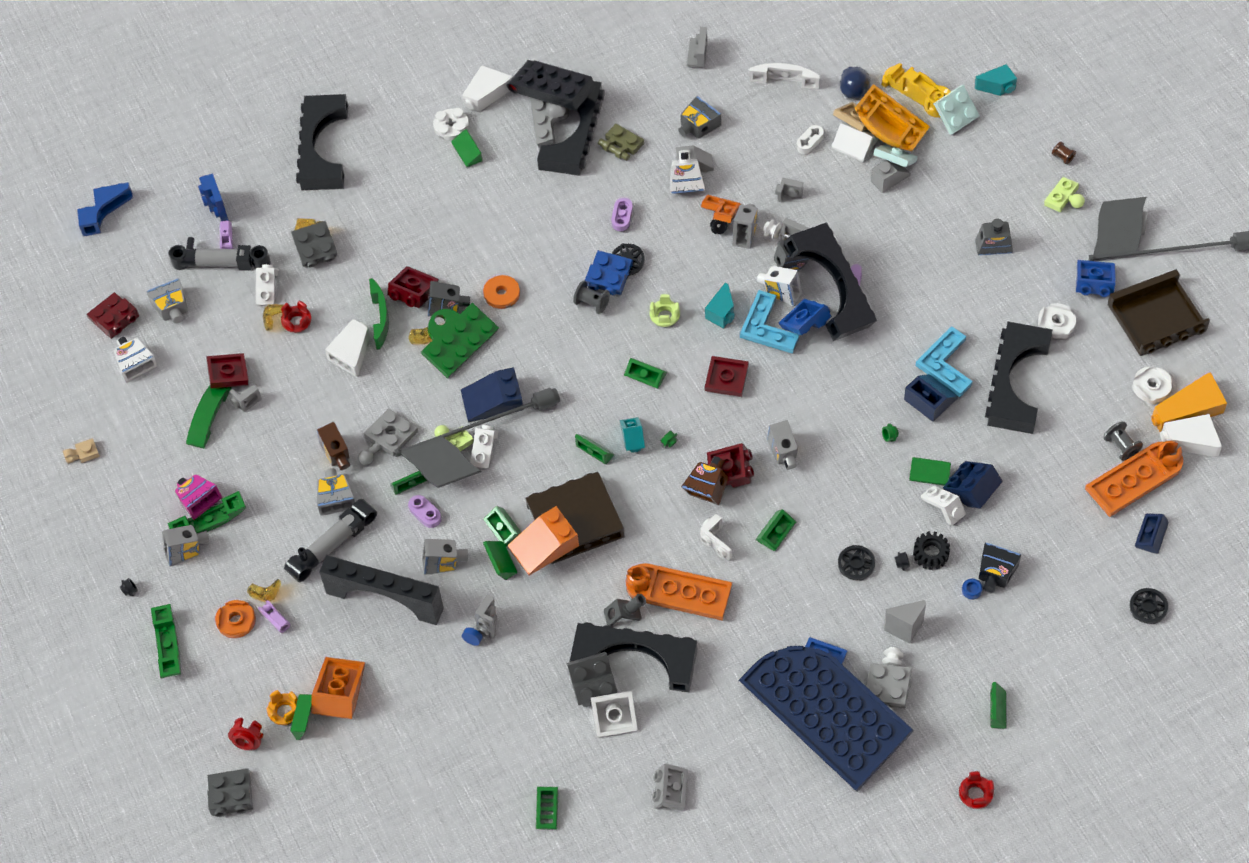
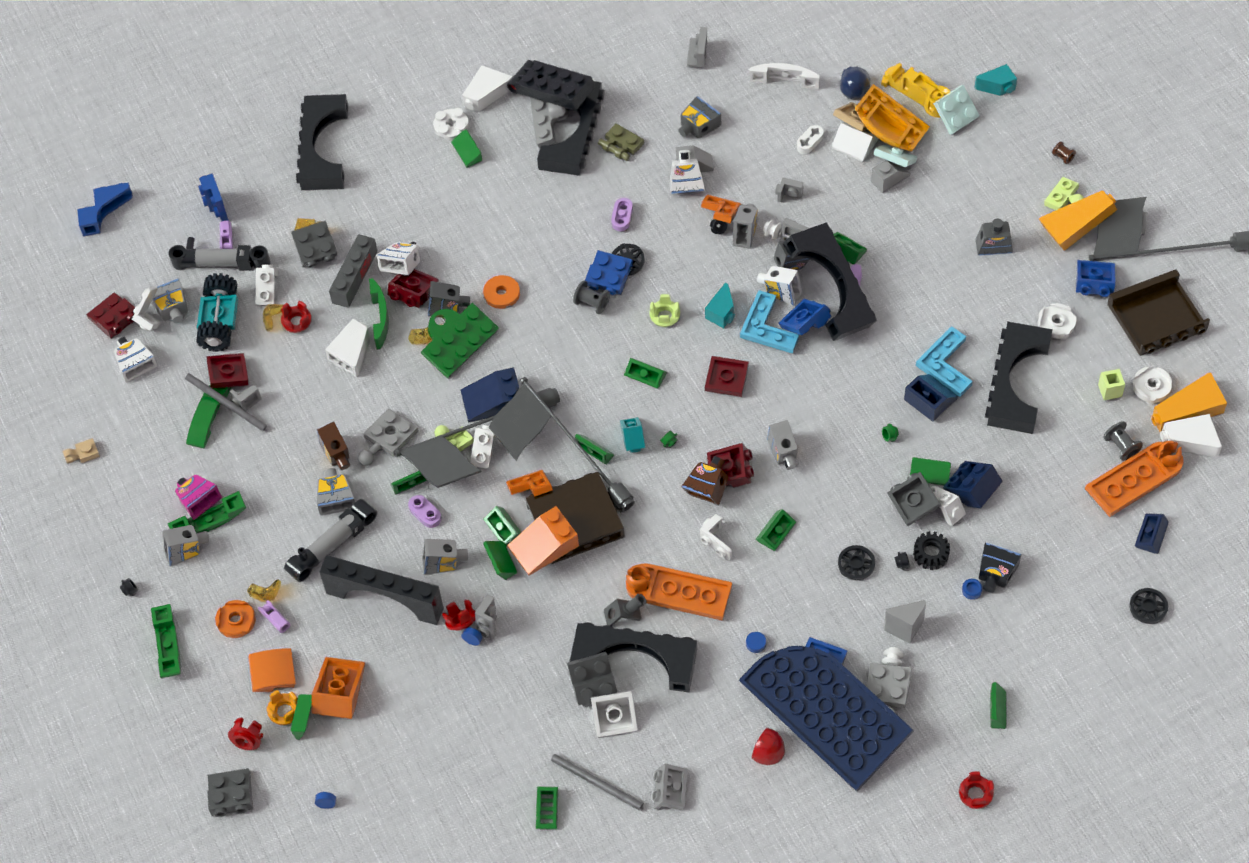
(140, 316): none -> white bracket
(217, 312): none -> plate
(226, 402): none -> flat silver piece
(271, 670): none -> orange slope
(325, 800): none -> blue tile
(353, 271): none -> dark grey brick
(399, 258): none -> white torso
(455, 615): none -> red piece
(525, 418): none -> dark grey flag
(535, 481): none -> orange tile
(597, 782): none -> flat silver piece
(756, 642): none -> blue tile
(769, 748): none -> red helmet
(851, 250): none -> green slope
(913, 498): none -> dark grey plate
(1079, 218): none -> light orange slope
(1111, 384): none -> yellowish green brick

